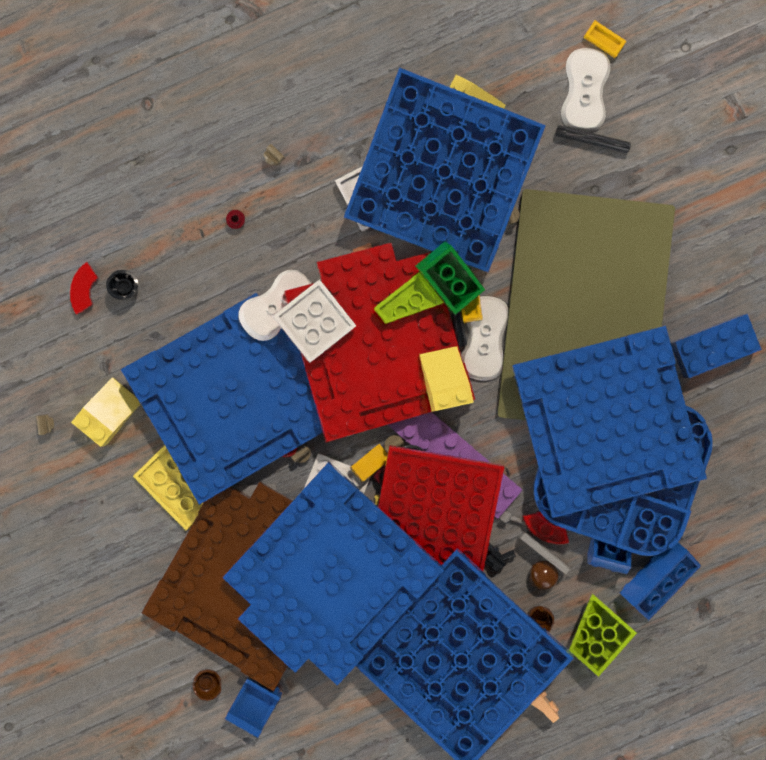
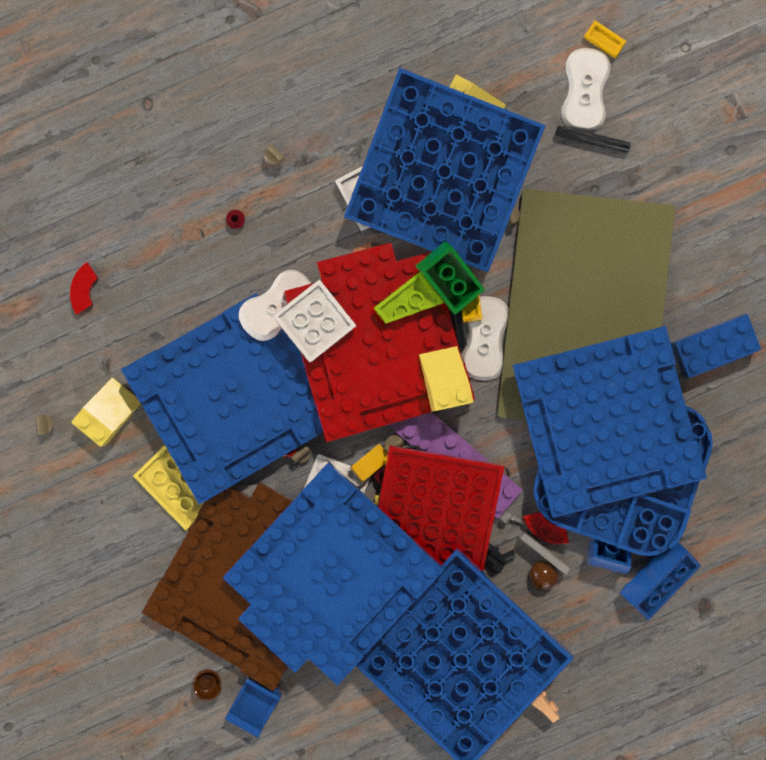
(124, 286): black helmet -> none
(542, 616): reddish brown hair -> none
(600, 636): lime wedge -> none

